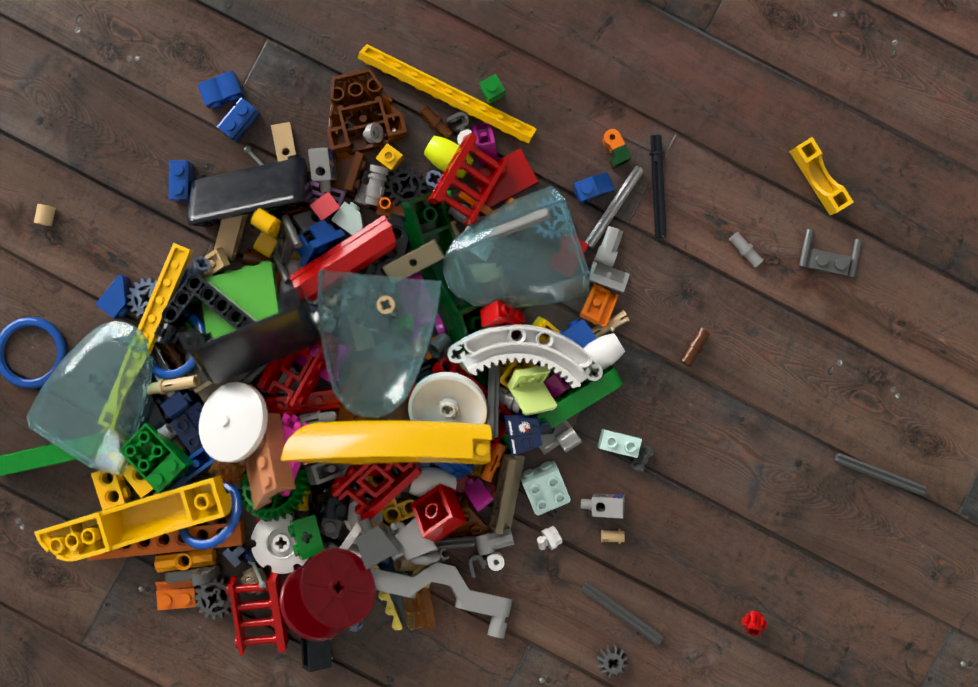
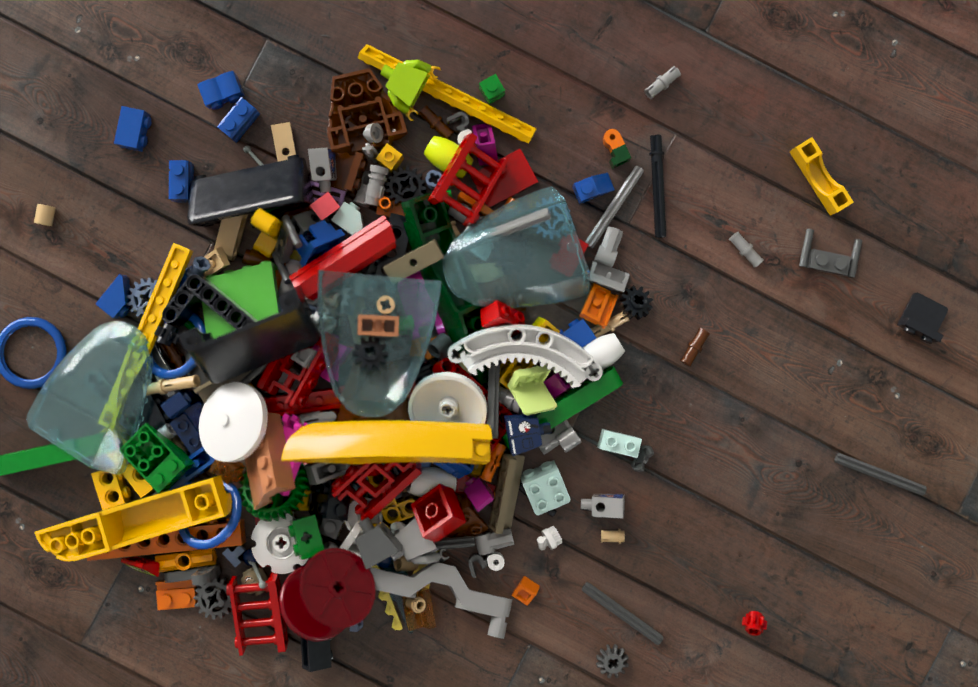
(132, 129): none -> blue brick
(142, 565): none -> red slope
(304, 357): none -> light grey tile
(370, 152): none -> light grey axle
(373, 360): none -> black gear
(378, 325): none -> nougat brick
(407, 83): none -> lime torso
(417, 605): none -> tan pin
(525, 590): none -> orange slope
(631, 296): none -> black gear
(662, 82): none -> light grey pin
(923, 318): none -> black bracket

